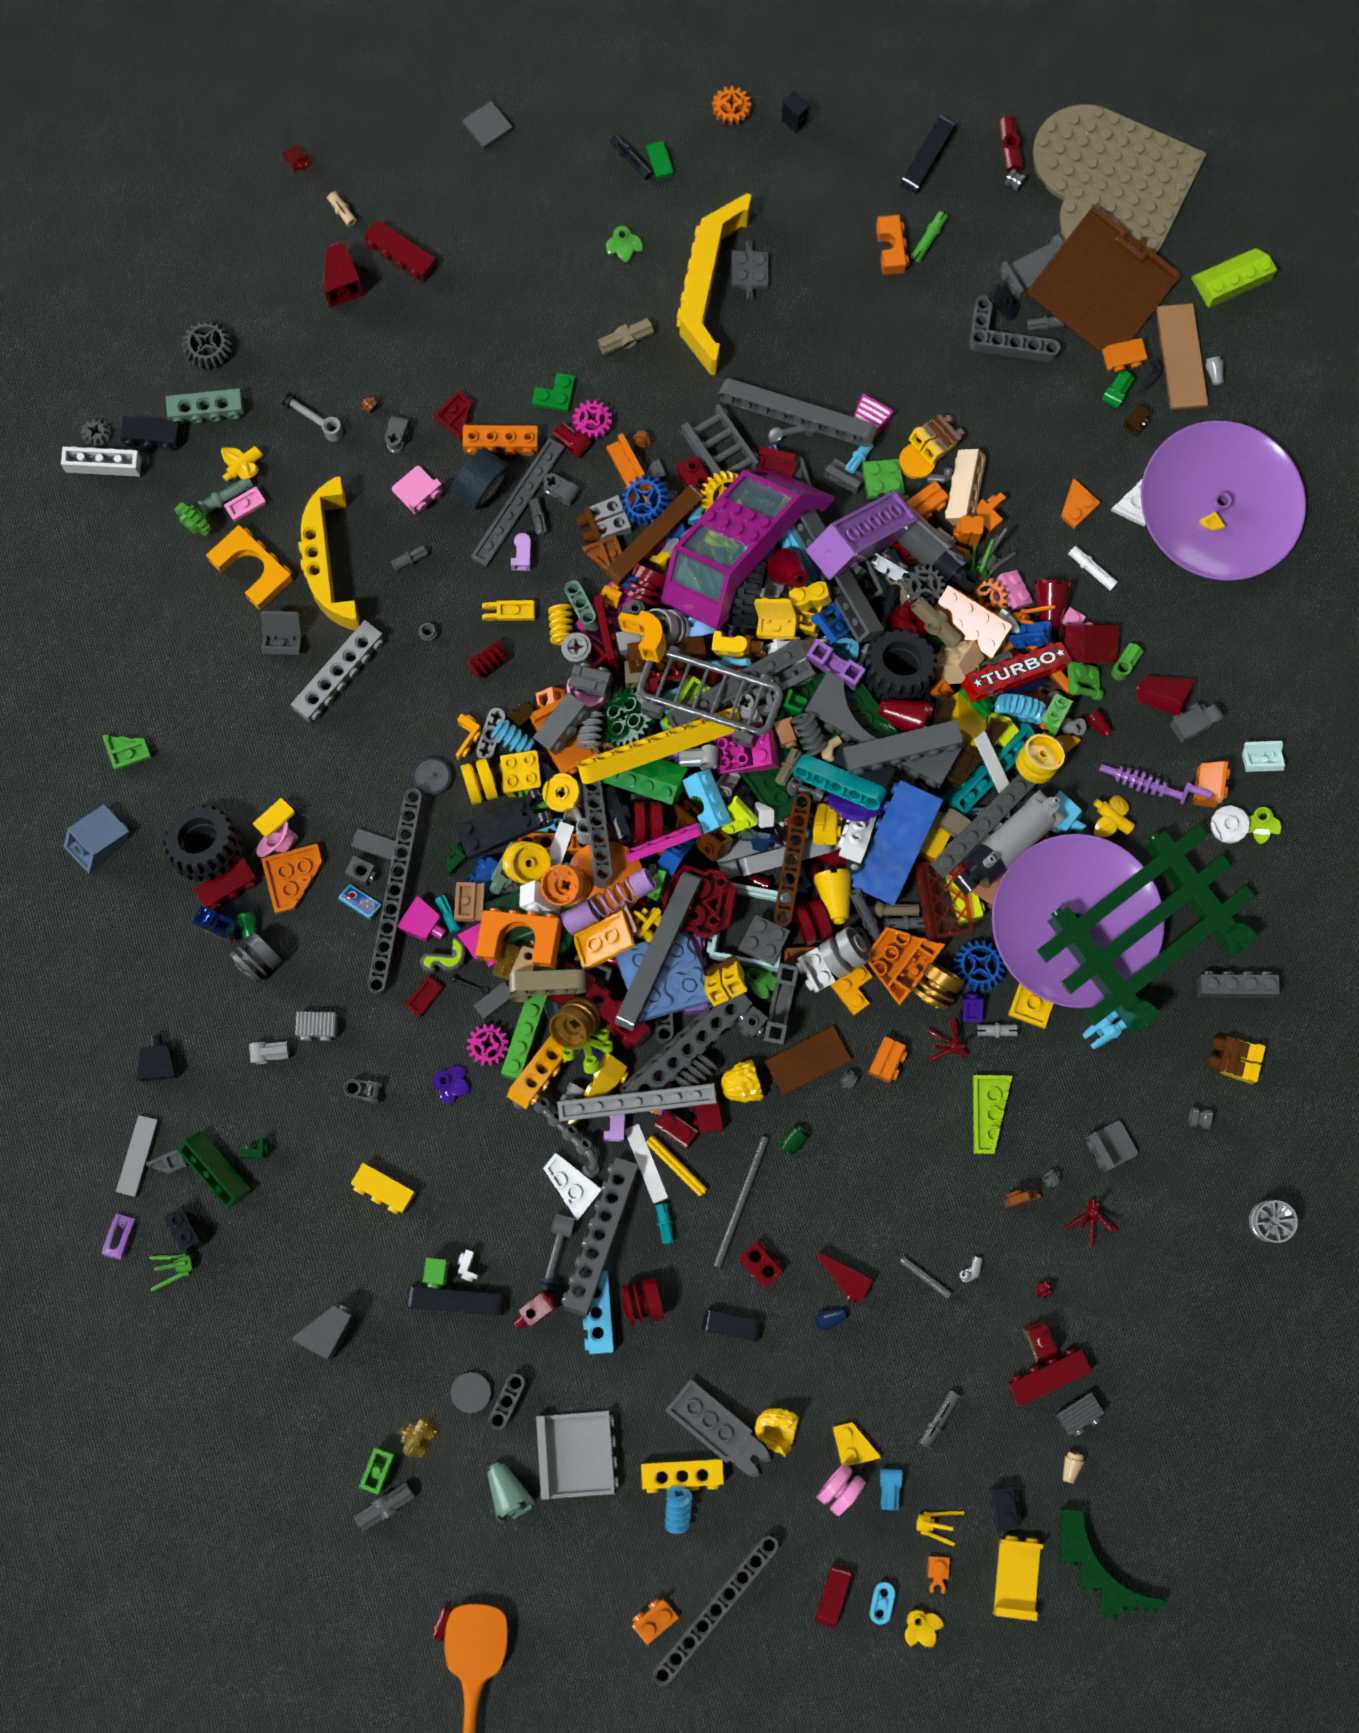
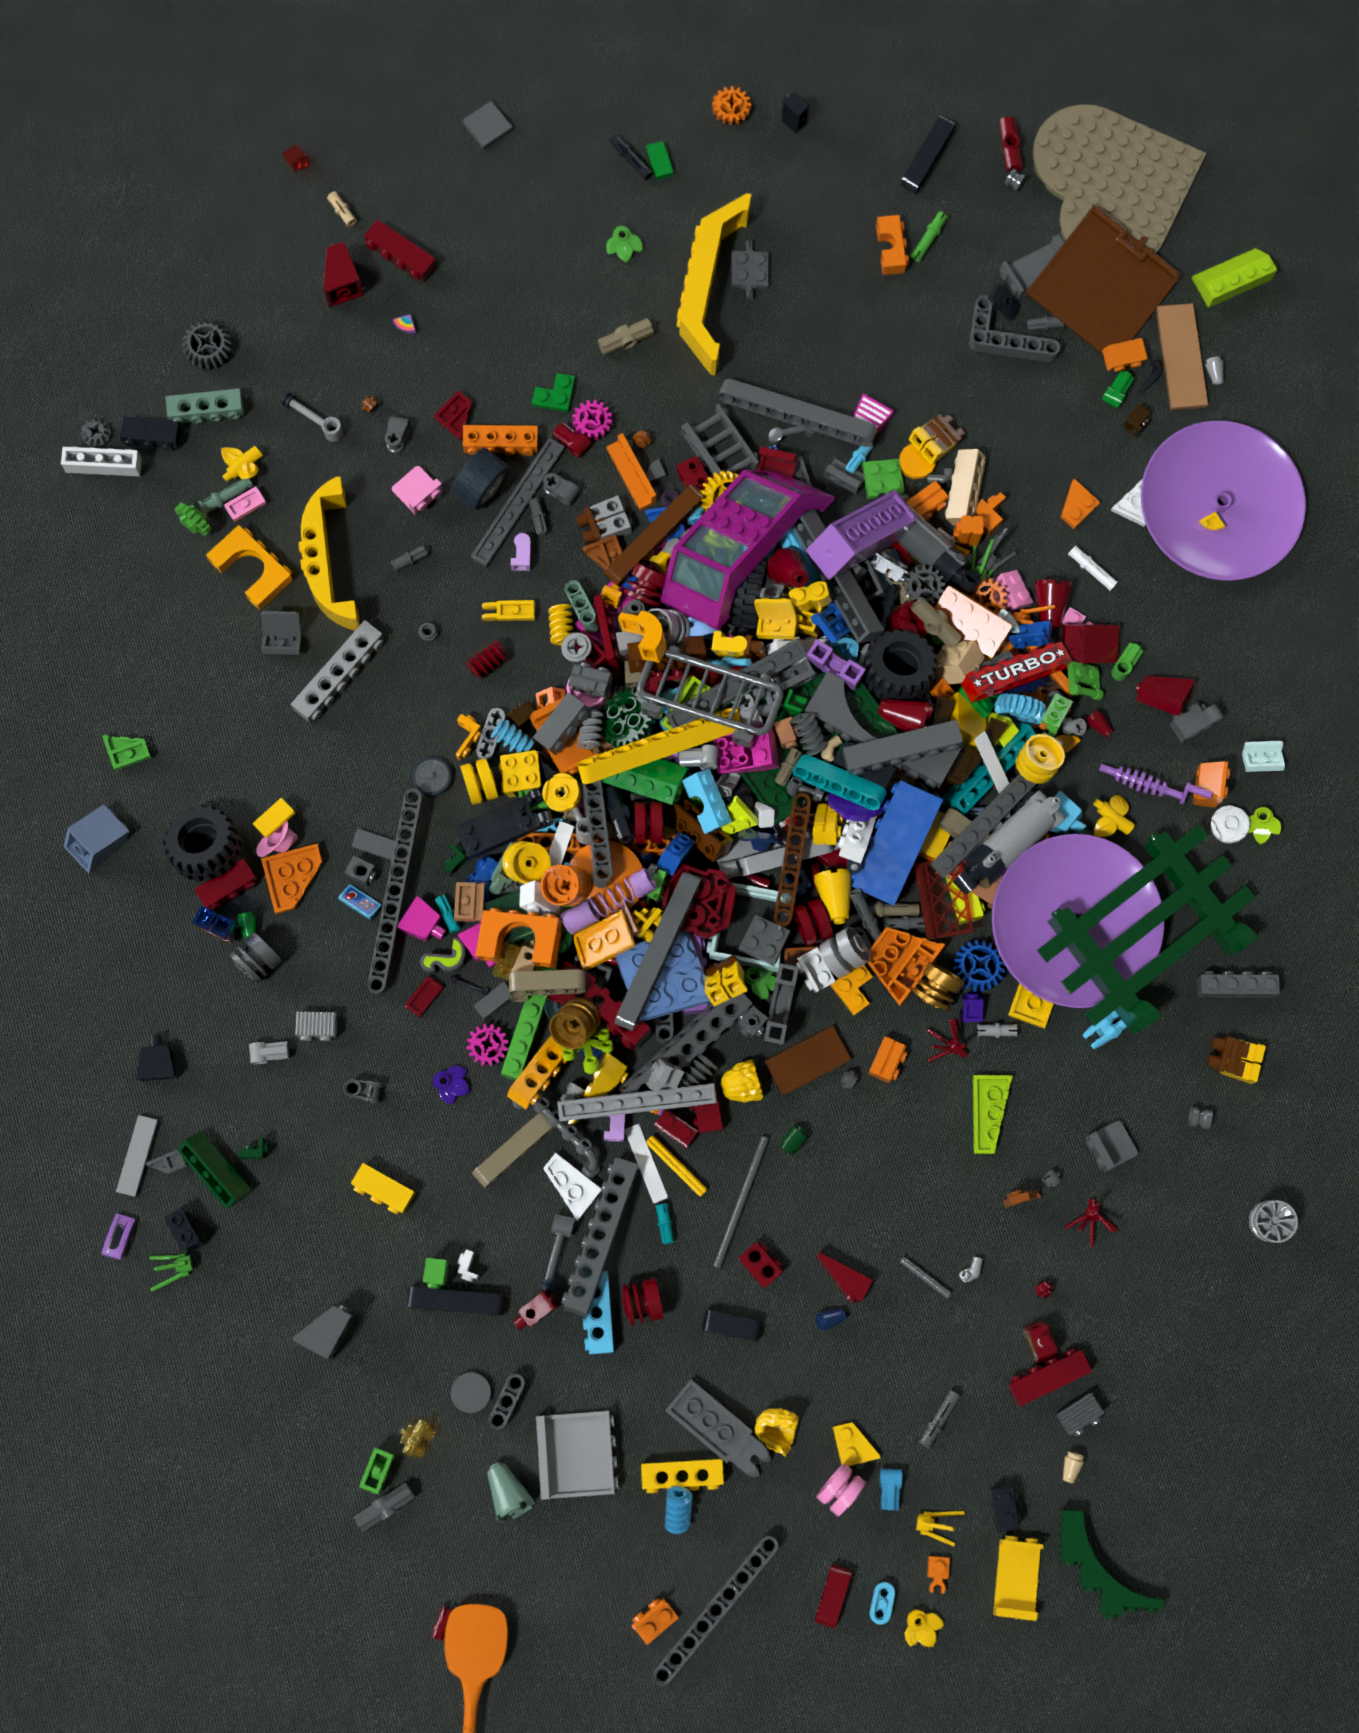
(405, 324): none -> tile
(512, 1150): none -> dark tan beam
(632, 508): blue gear -> none
(663, 842): dark pink tile -> none
(664, 1075): none -> light grey brick

